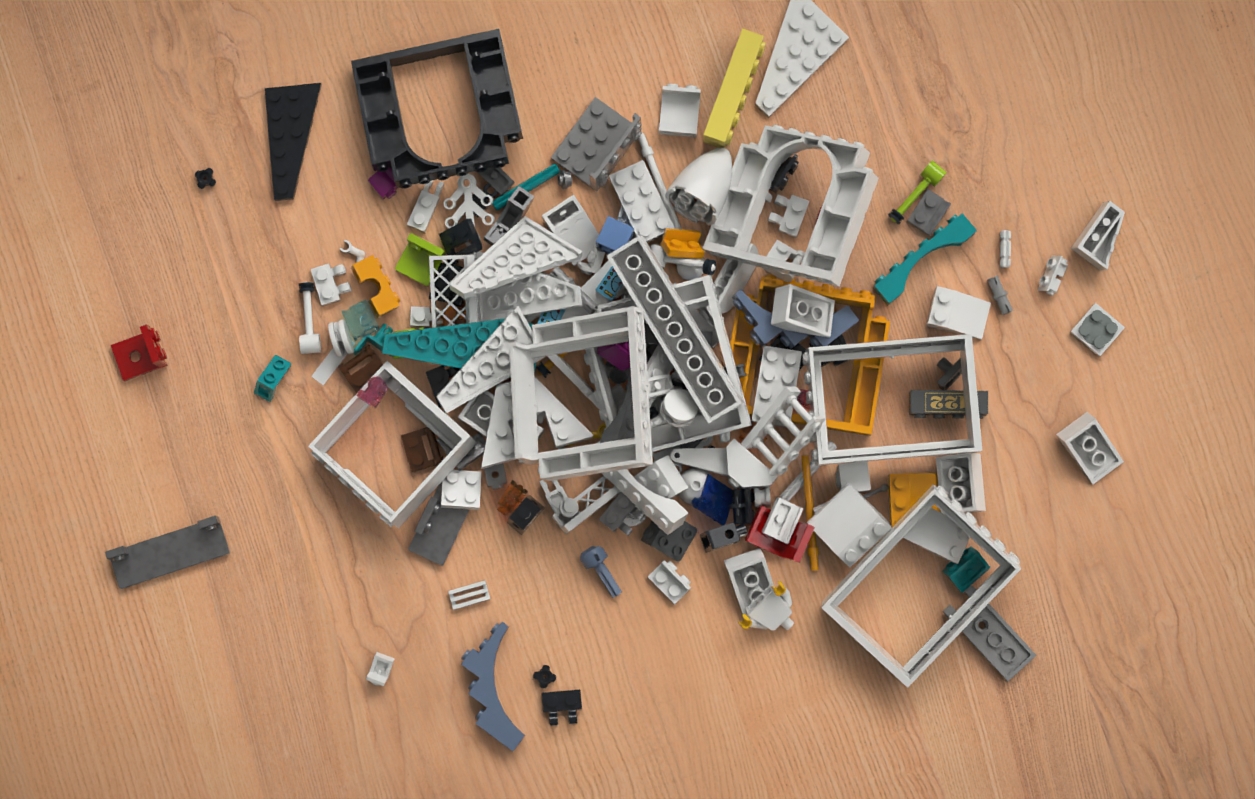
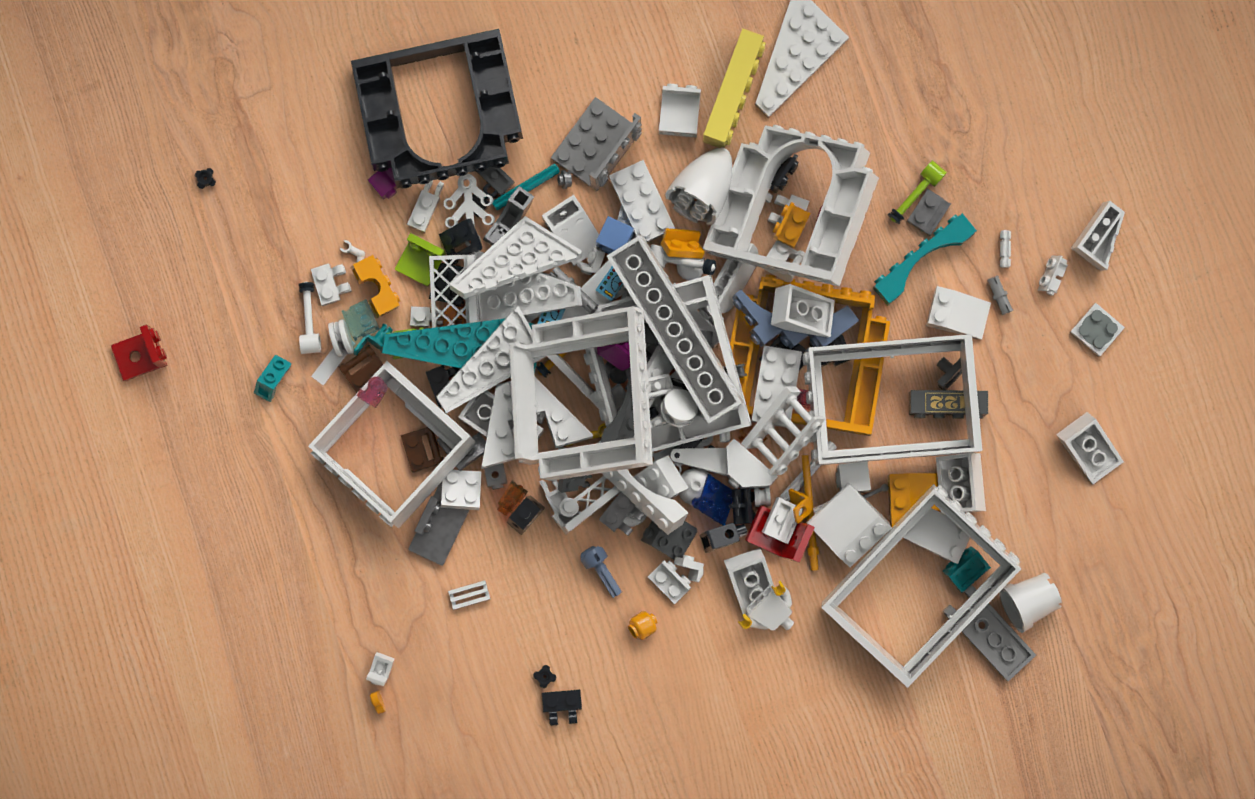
(169, 552): flat silver bracket -> none
(289, 127): black wing -> none
(377, 702): none -> light orange tile
(482, 664): sand blue arch -> none
(573, 483): none -> dark grey plate
(642, 625): none -> light orange head
(647, 153): white bar -> none
(696, 568): none -> white bracket
(791, 225): none -> light orange bracket
(800, 501): none -> light orange bracket
(1029, 601): none -> white piece

